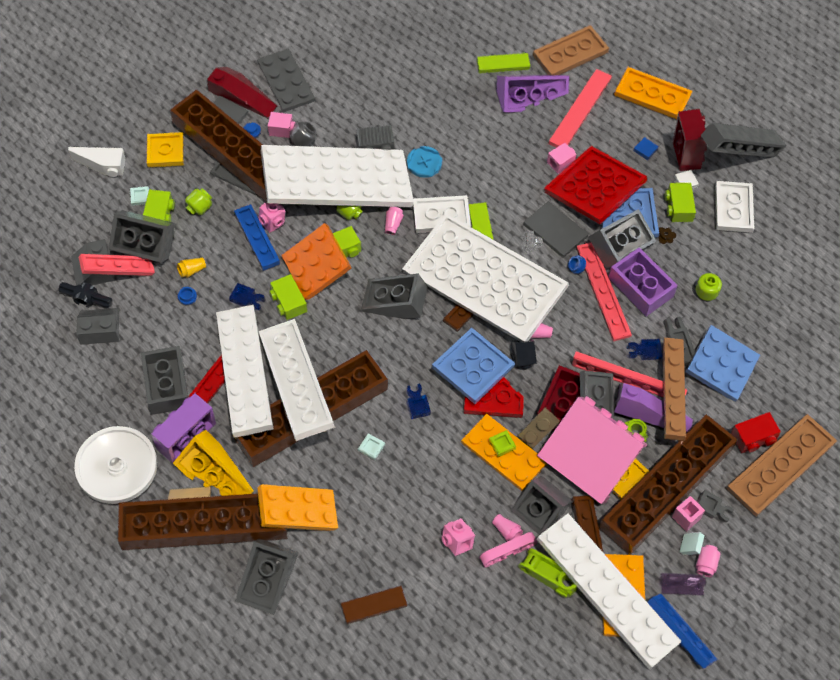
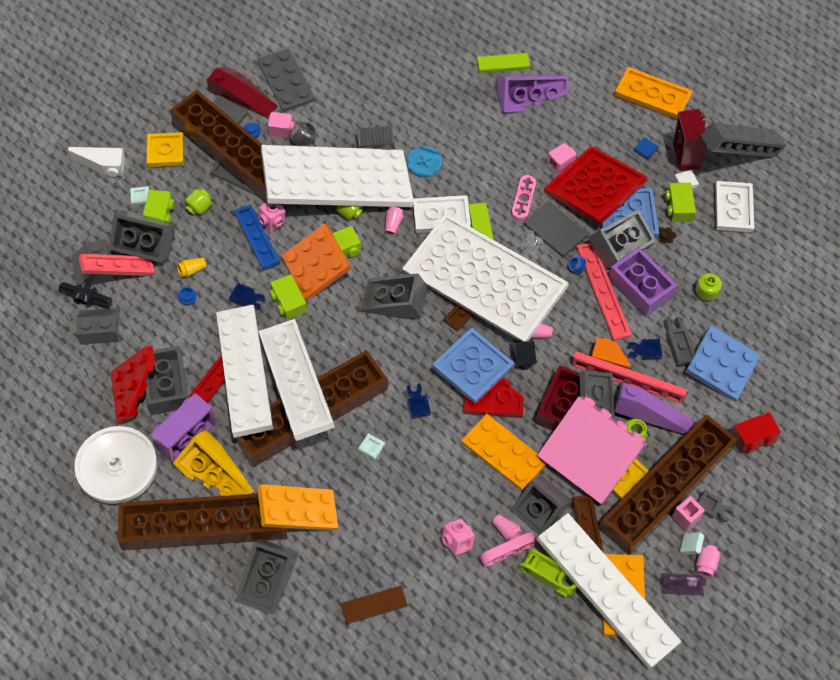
(130, 383): none -> red plate
(190, 493): tan tile -> none
(502, 443): lime tile -> none
(522, 192): none -> bright pink beam
(538, 428): dark tan plate -> none
(571, 51): medium nougat plate -> none
(580, 109): coral tile -> none
(610, 352): none -> orange slope
(674, 389): medium nougat plate -> none
(689, 639): blue plate -> none
(781, 465): medium nougat plate -> none

